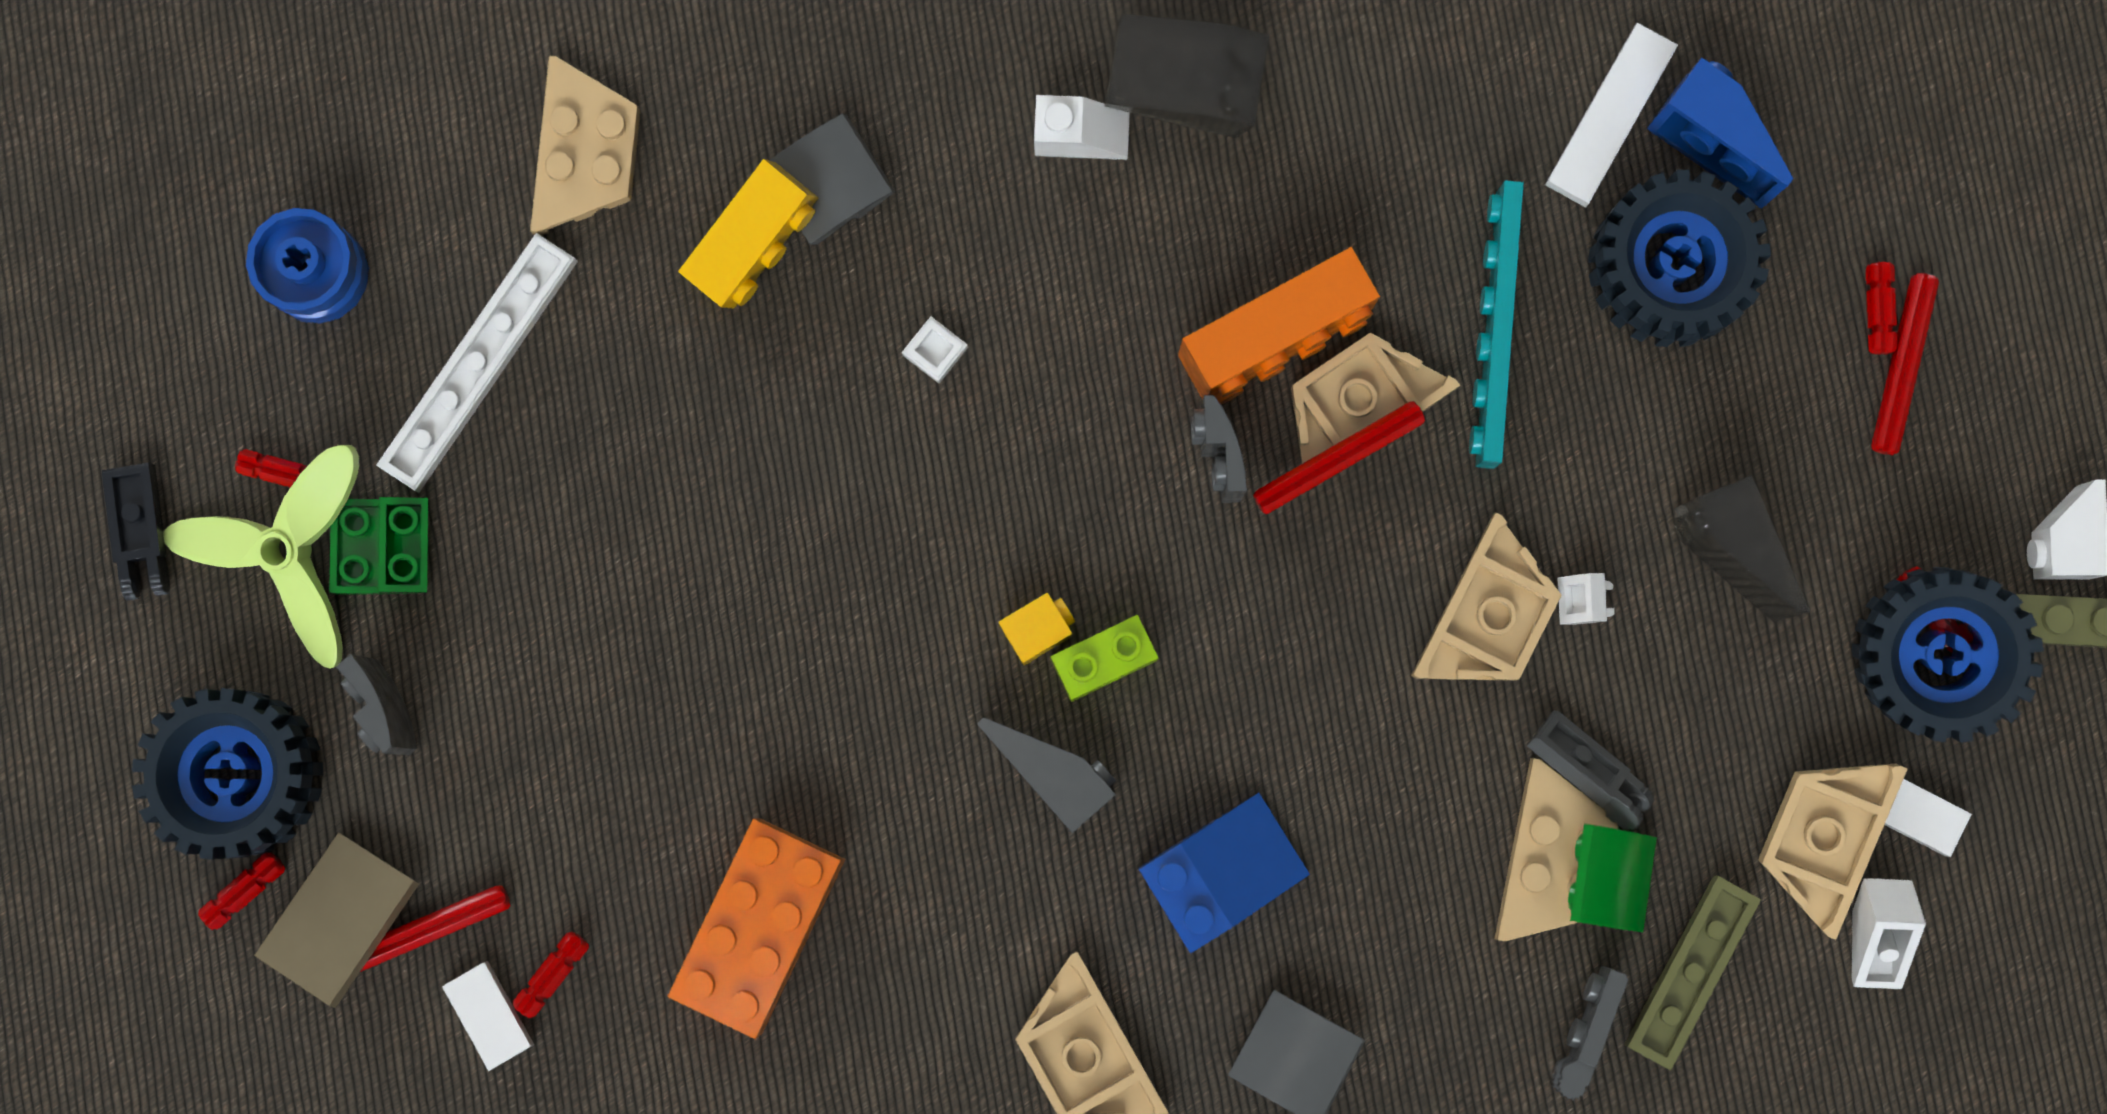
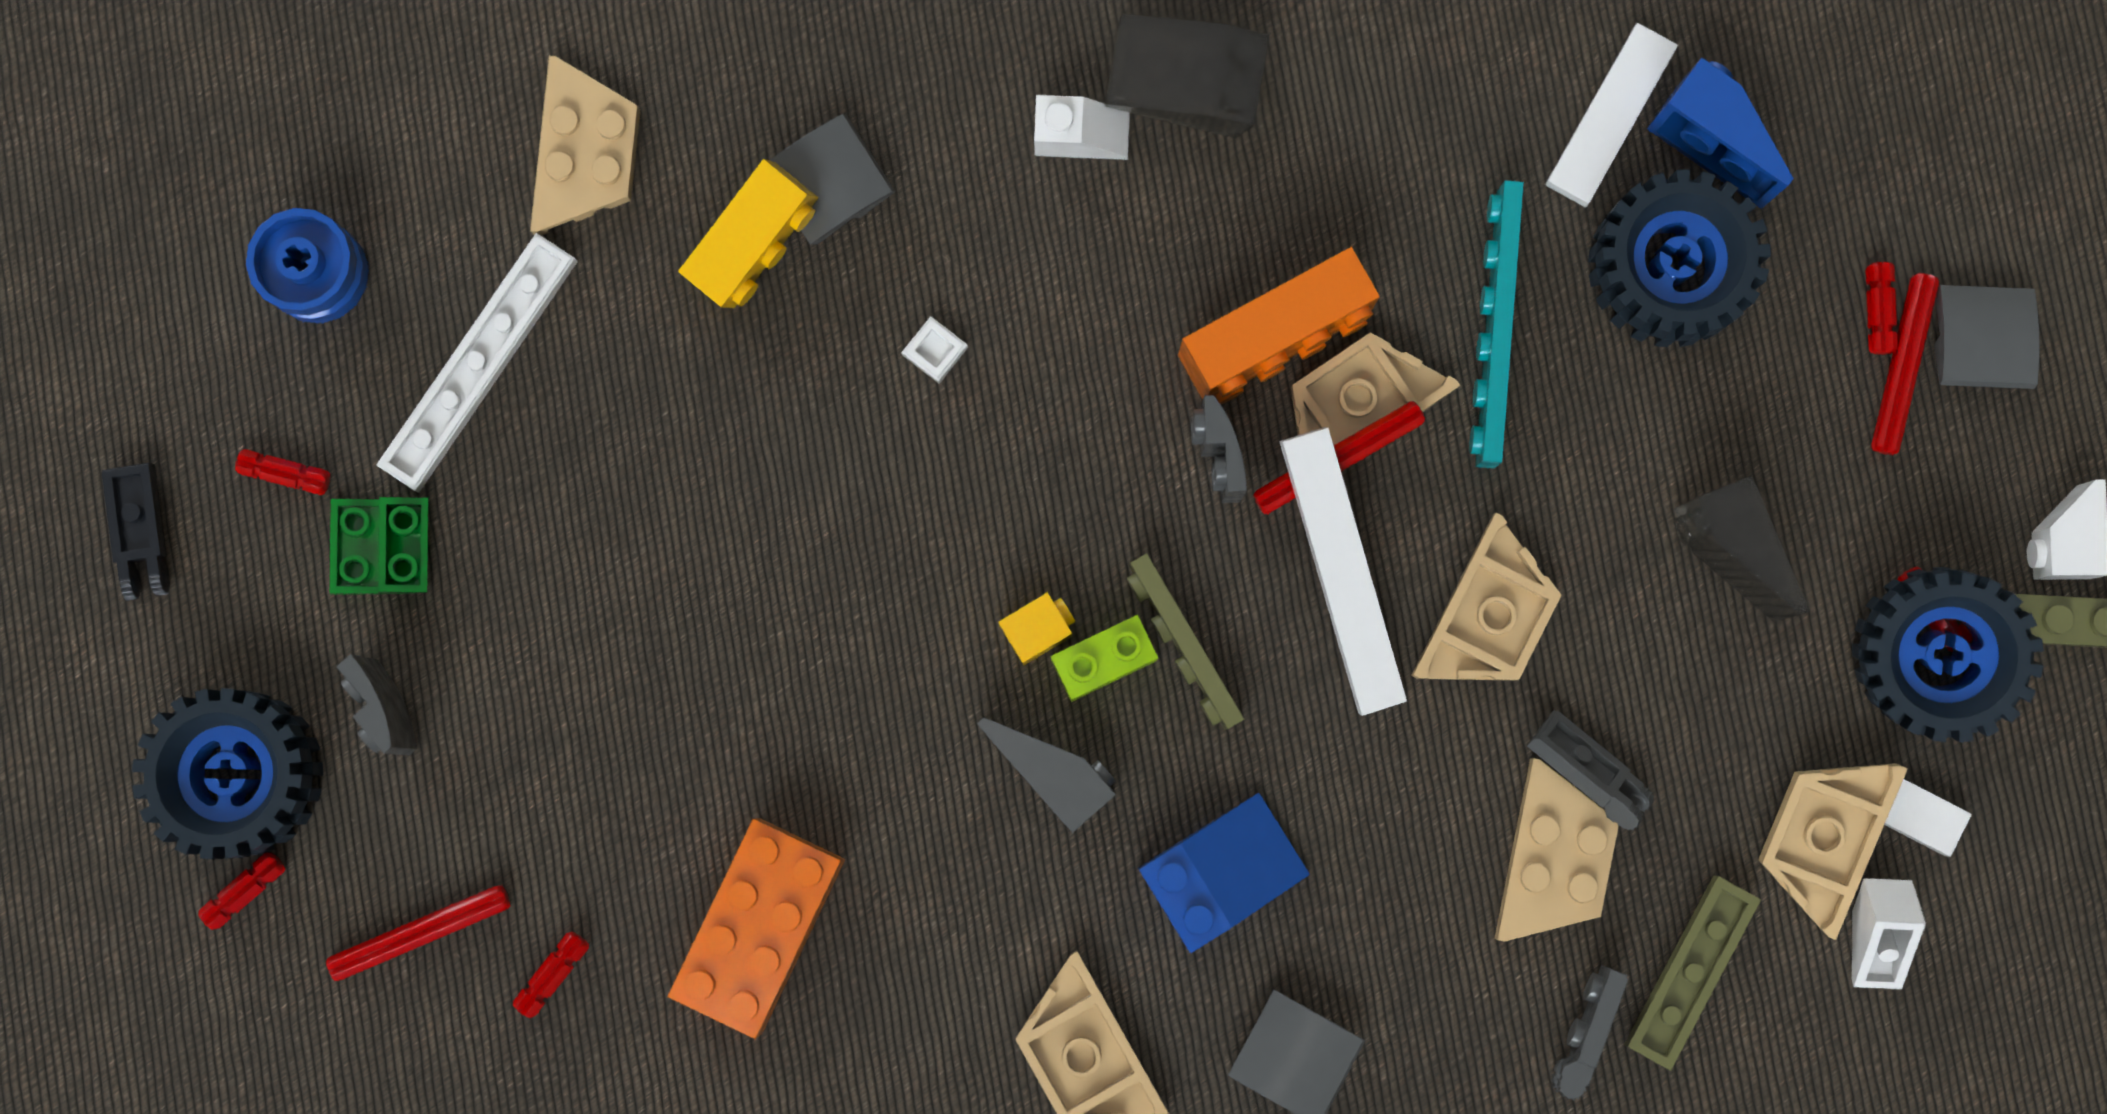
(301, 519): yellowish green piece -> none
(336, 920): dark tan tile -> none
(488, 1015): white tile -> none
(1172, 625): none -> olive plate
(1343, 571): none -> white tile
(1583, 599): white tile -> none
(1612, 878): green slope -> none
(1987, 337): none -> dark grey slope

